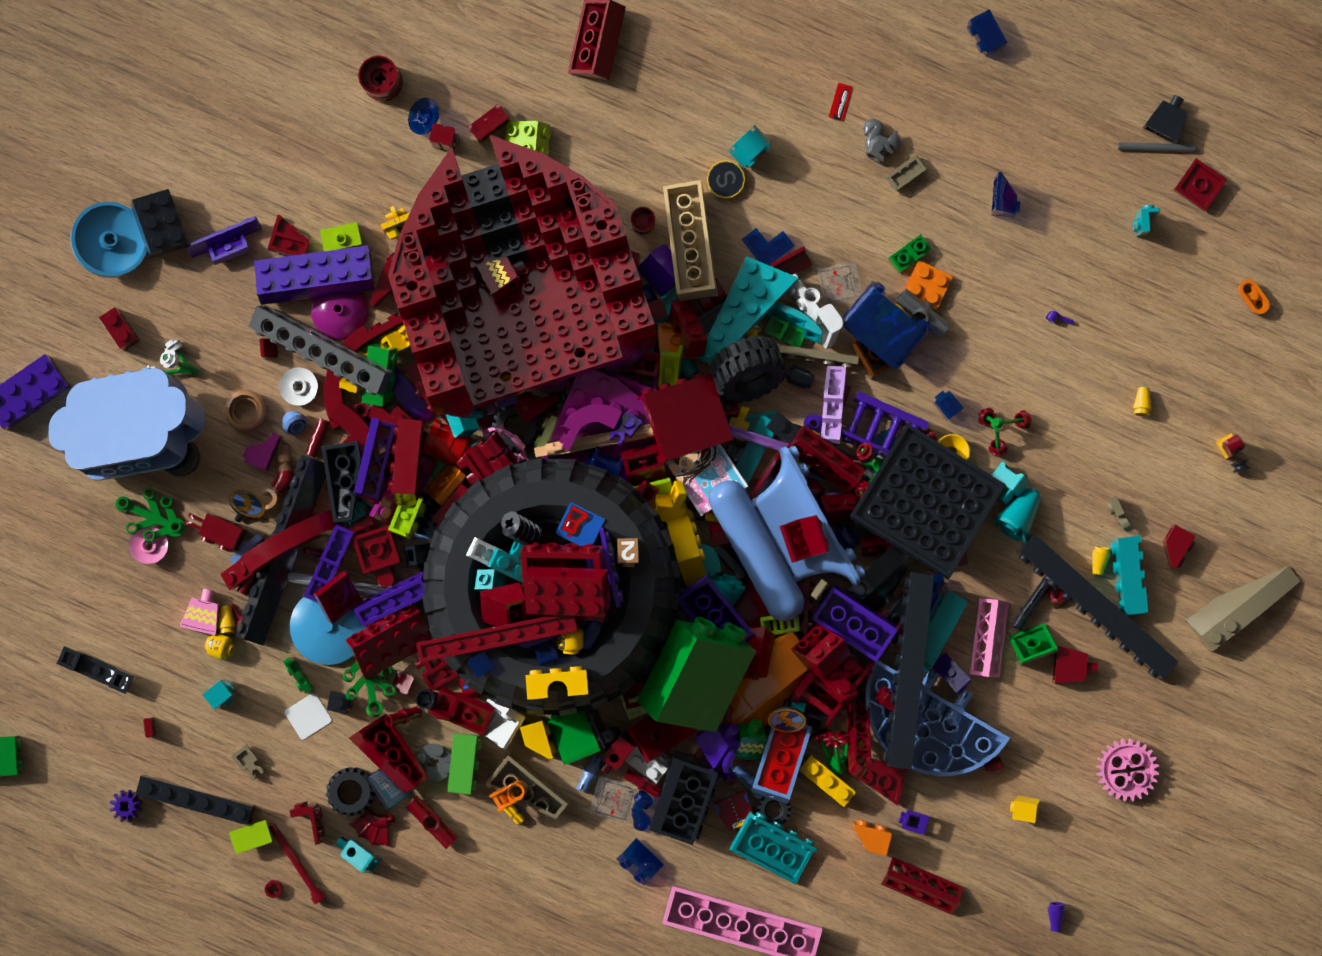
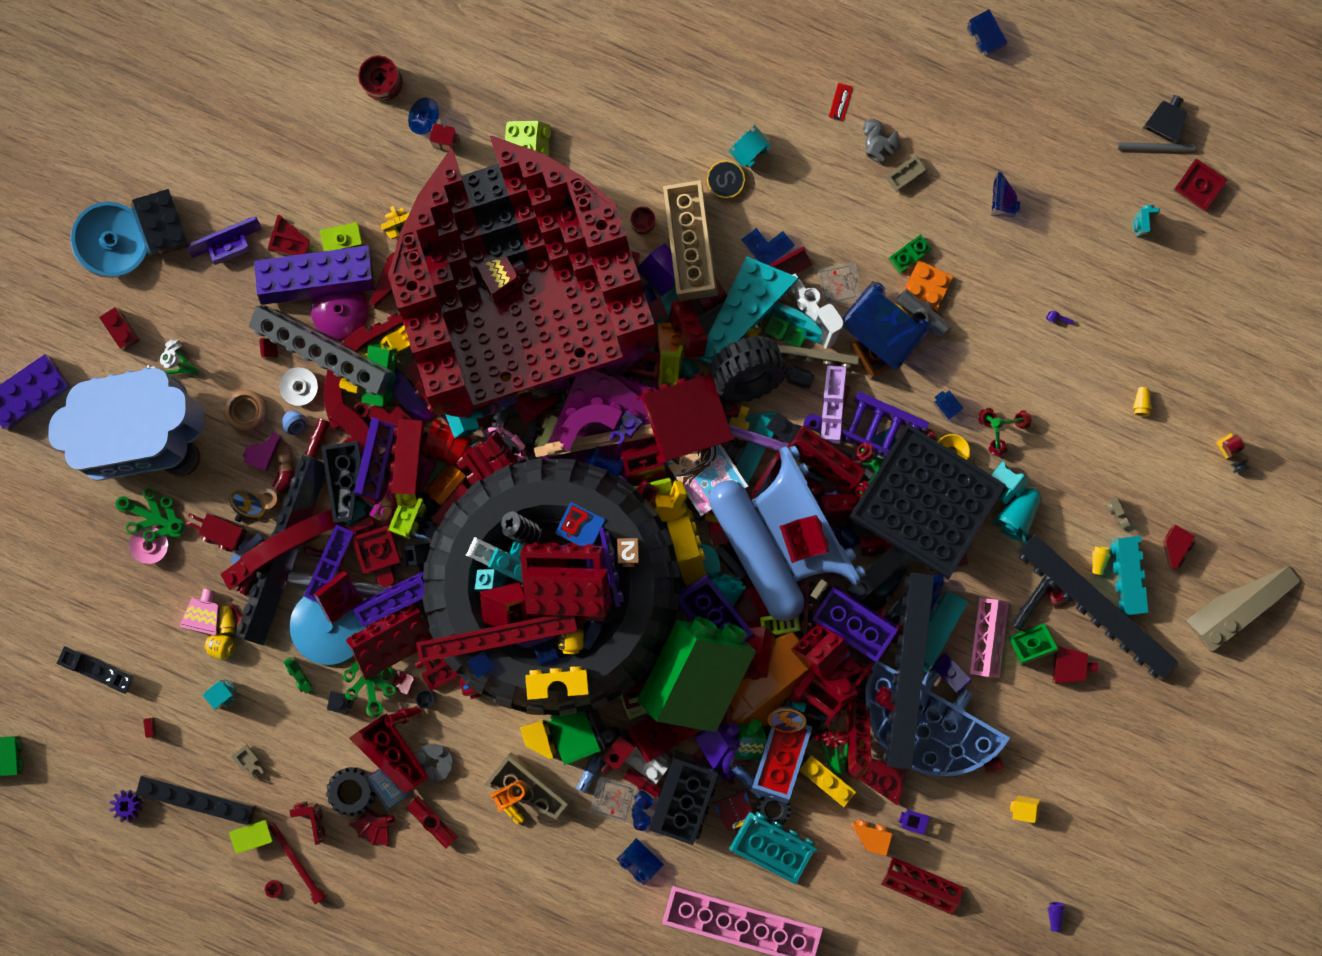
(308, 716): white sticker -> none
(364, 860): teal torso -> none
(443, 704): dark red bracket -> none
(464, 763): bright green brick -> none
(471, 714): dark red plate -> none
(488, 123): dark red hinge -> none
(504, 725): white bracket -> none
(597, 39): dark red slope -> none
(1125, 752): bright pink gear -> none
(1254, 296): orange plate -> none

